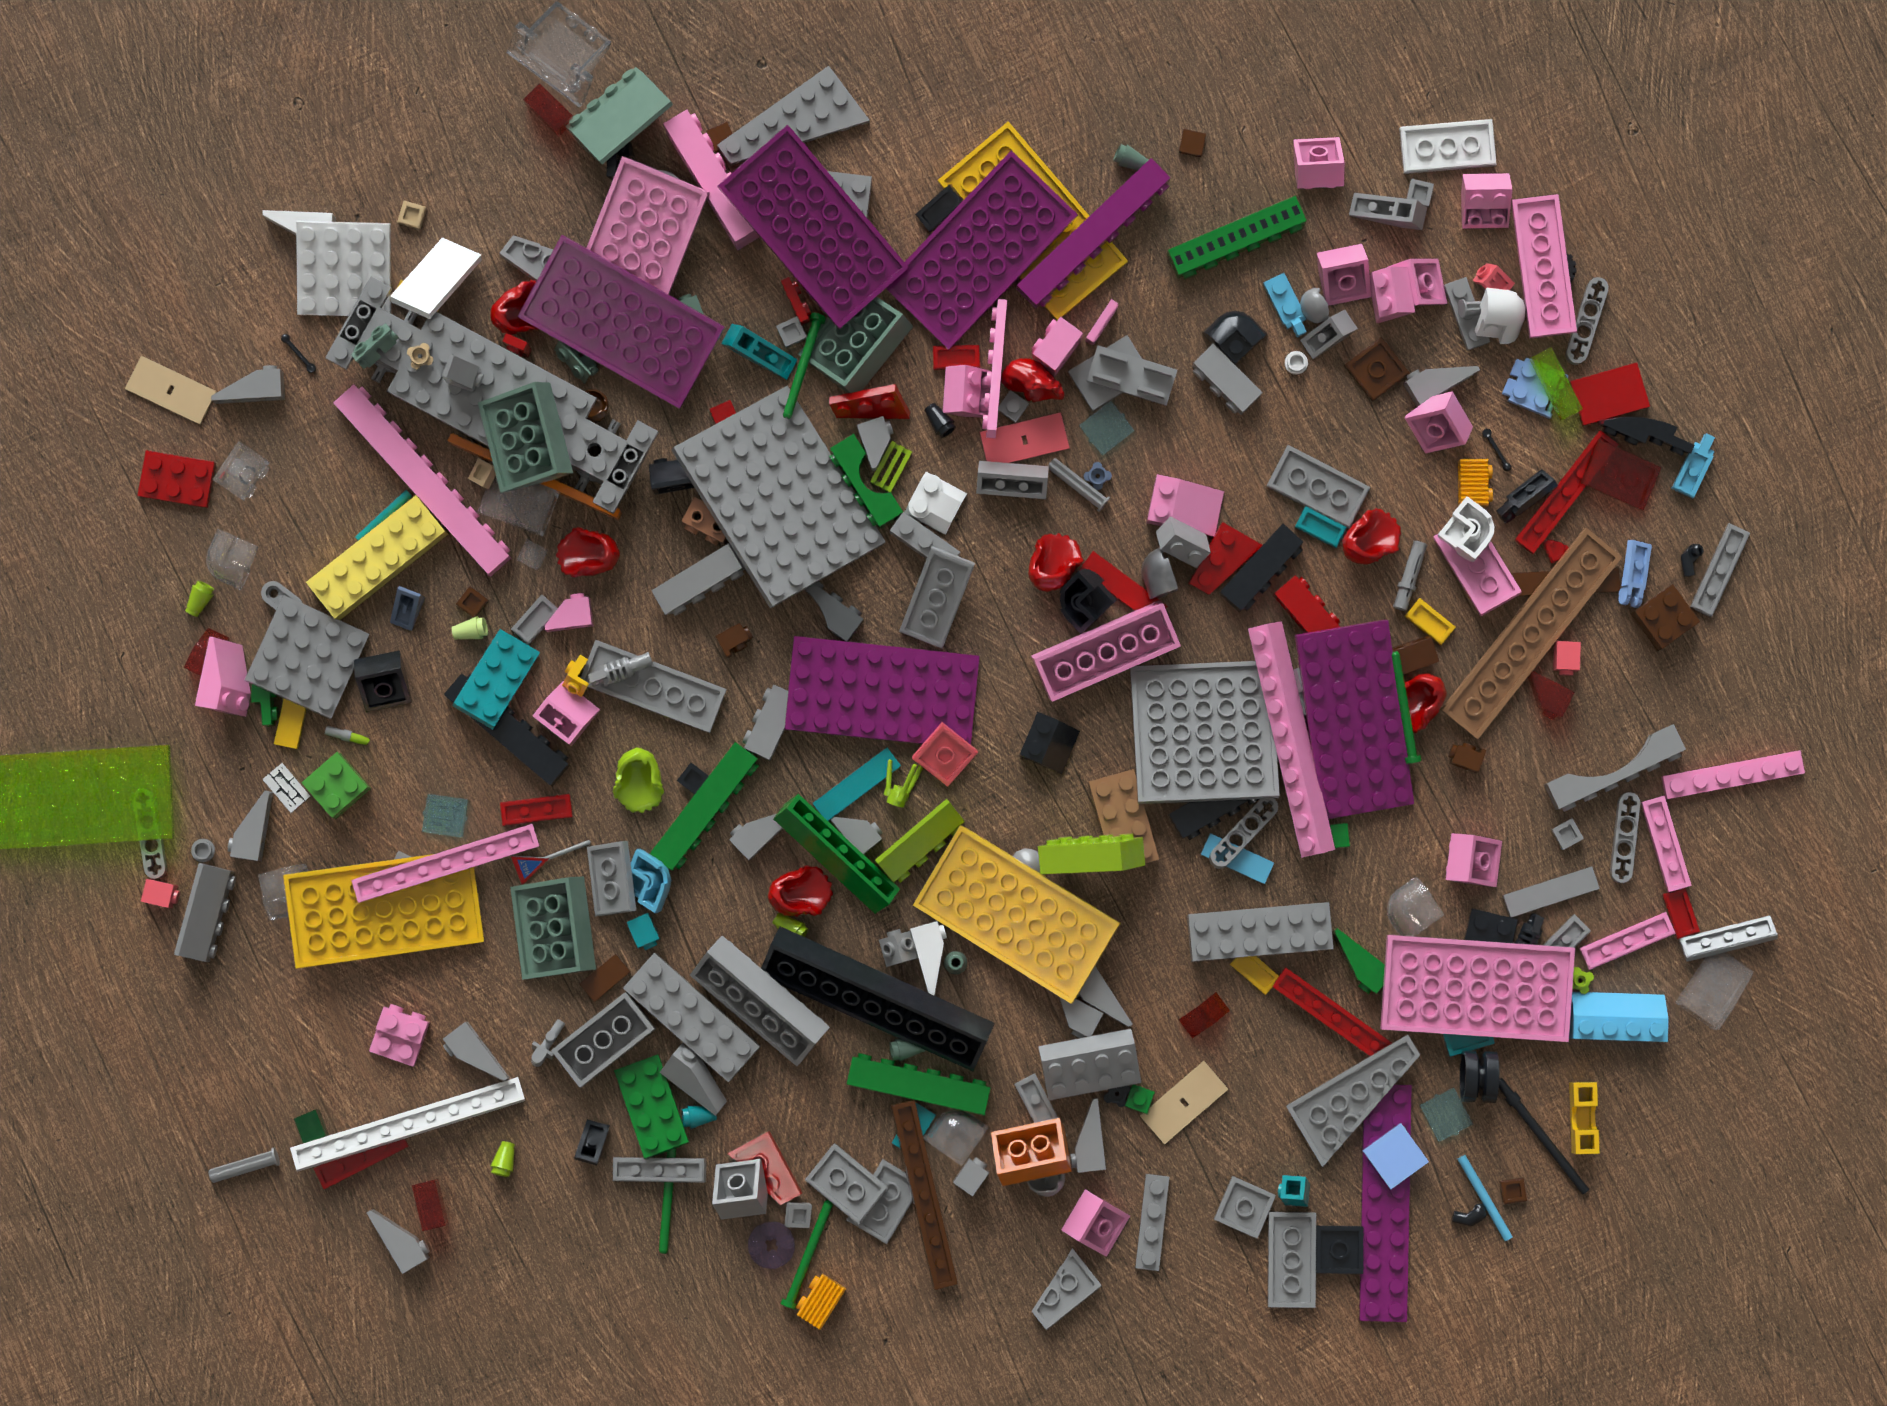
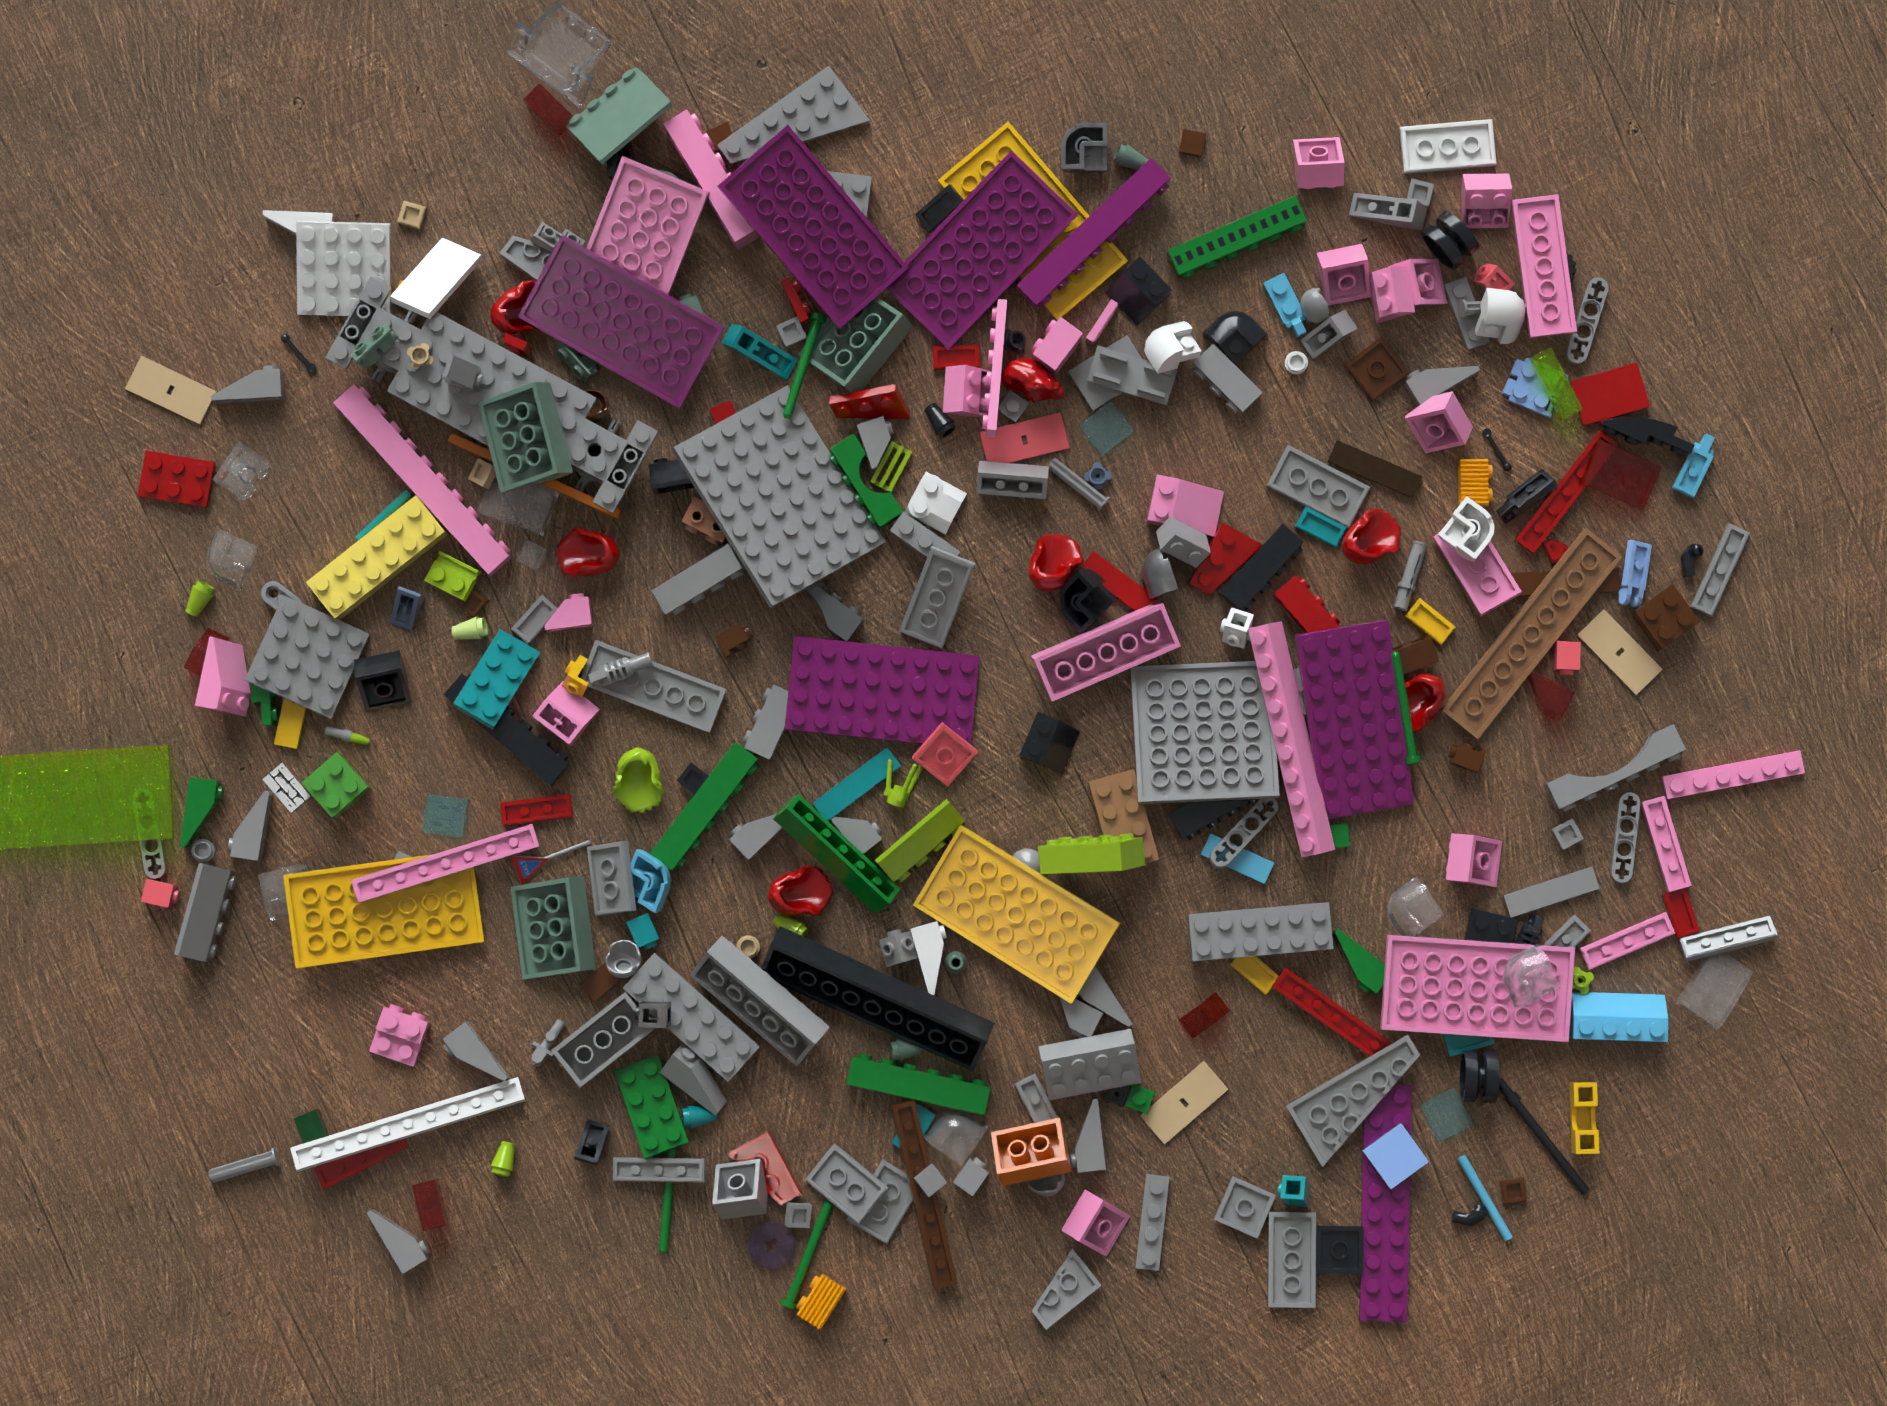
(200, 804): none -> green slope
(452, 576): none -> lime plate
(548, 237): none -> light grey slope
(623, 959): none -> light grey hair
(644, 1018): none -> black brick
(748, 945): none -> tan plate
(930, 1180): none -> light grey tile
(1018, 337): none -> black plate
(1085, 148): none -> flat silver brick
(1138, 291): none -> black slope
(1170, 346): none -> white brick
(1236, 628): none -> white brick
(1374, 469): none -> dark brown tile
(1450, 240): none -> black wheel
(1529, 976): none -> clear brick
(1633, 666): none -> tan piece

